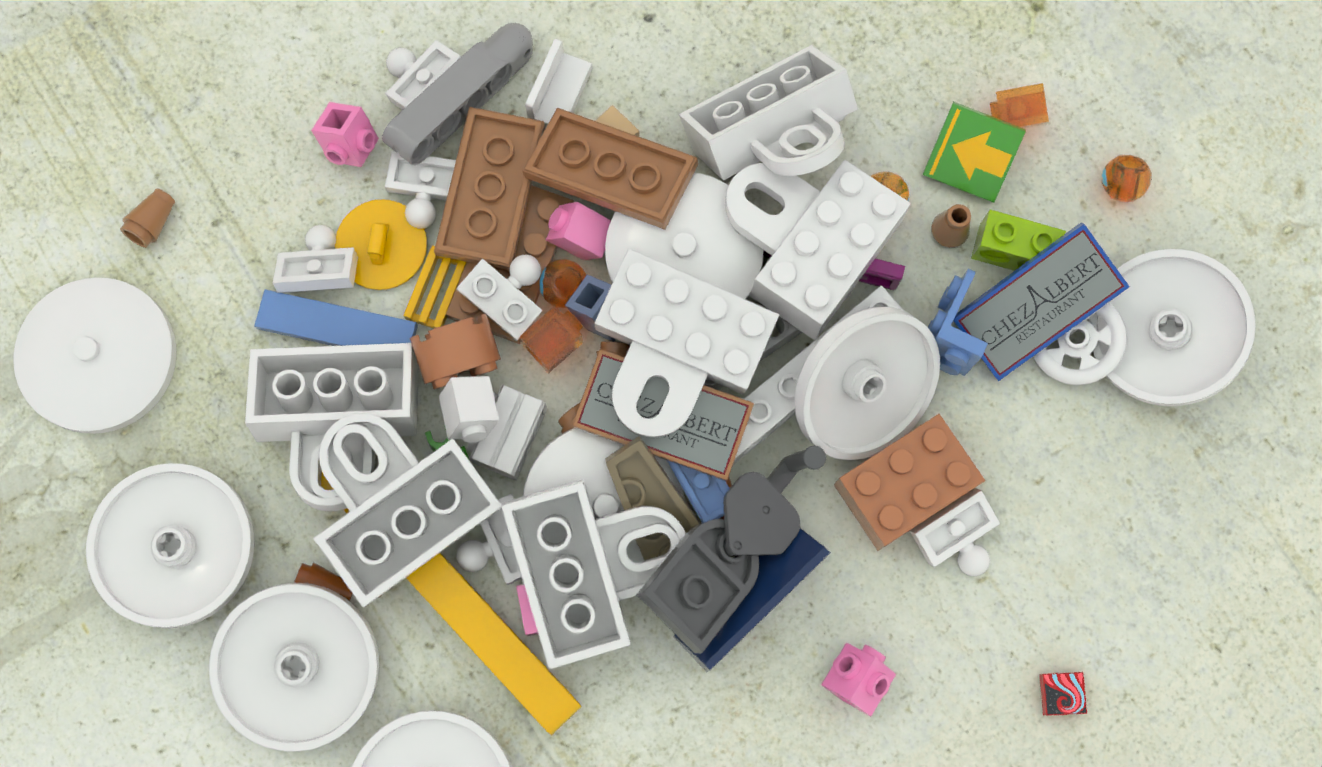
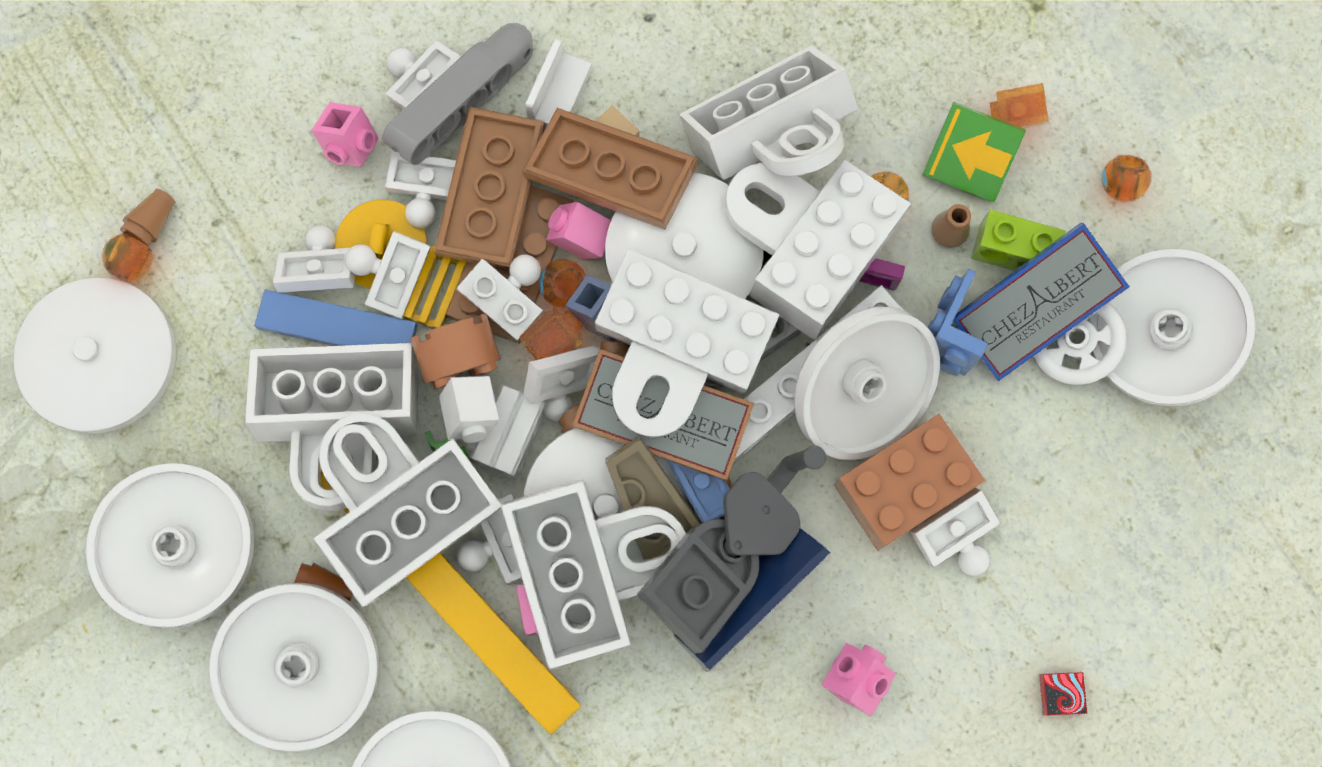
(126, 258): none -> clear orange piece
(394, 273): none -> white plate
(556, 377): none -> white plate

